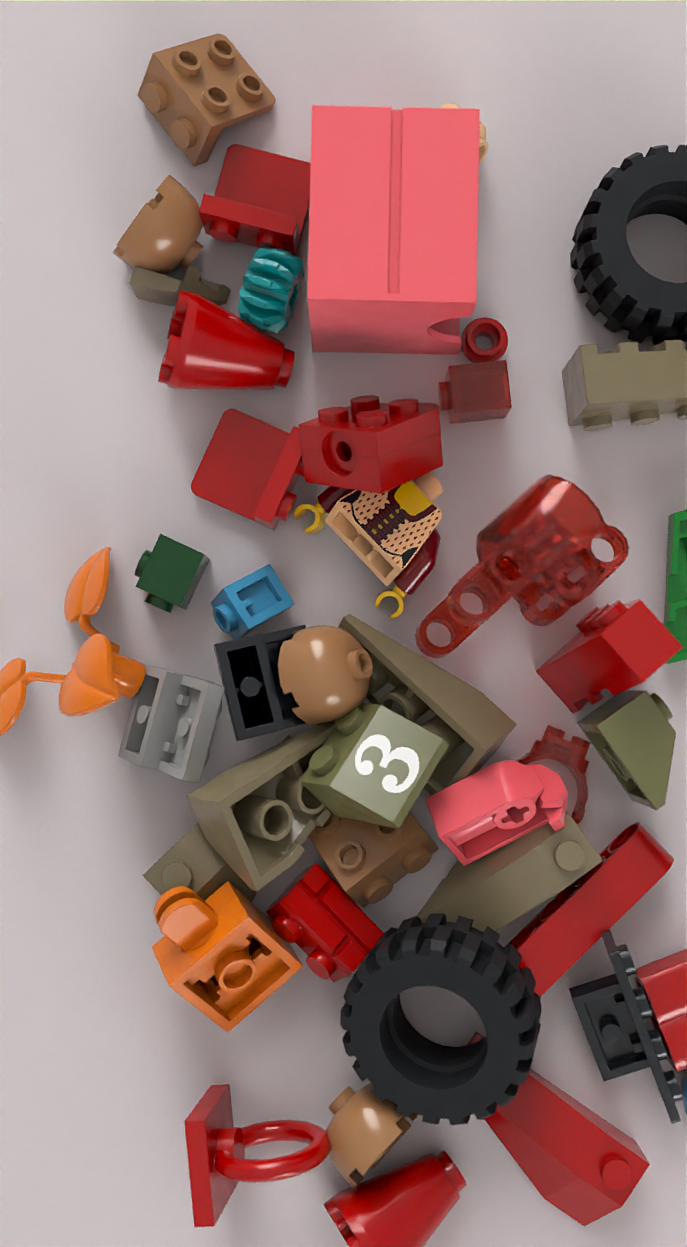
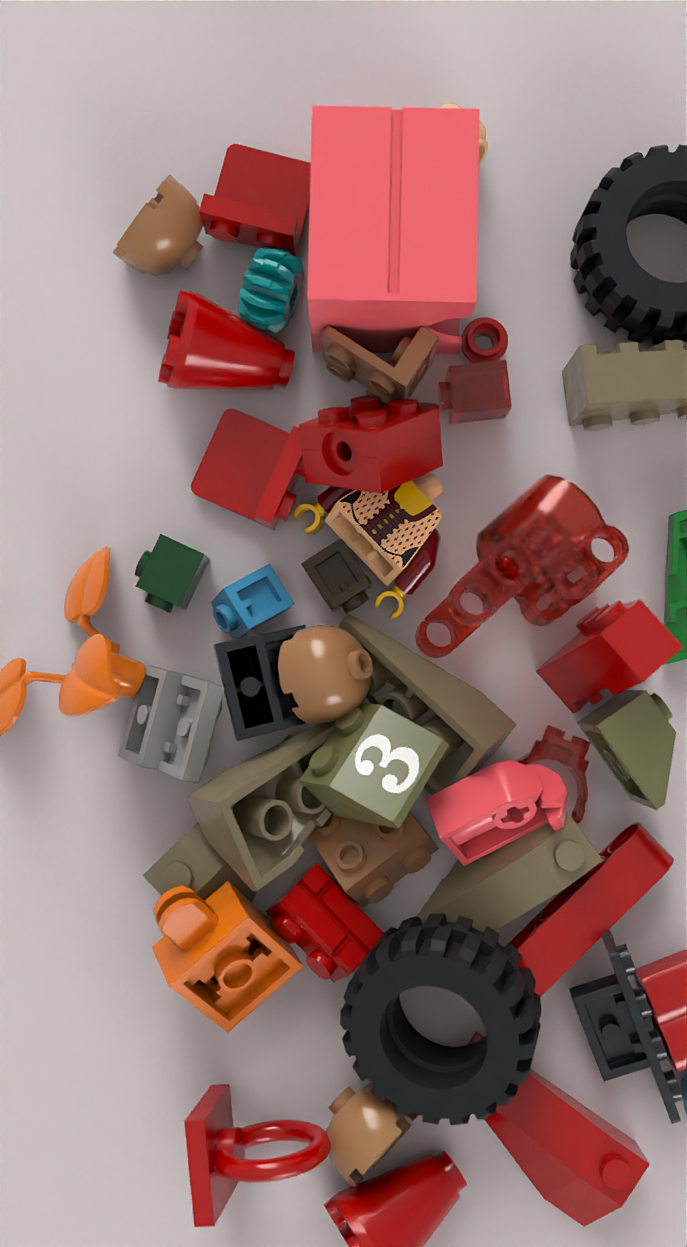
(165, 289): dark tan slope -> none
(200, 91): medium nougat bracket -> none
(338, 577): none -> dark brown bracket
(351, 361): none -> medium nougat bracket

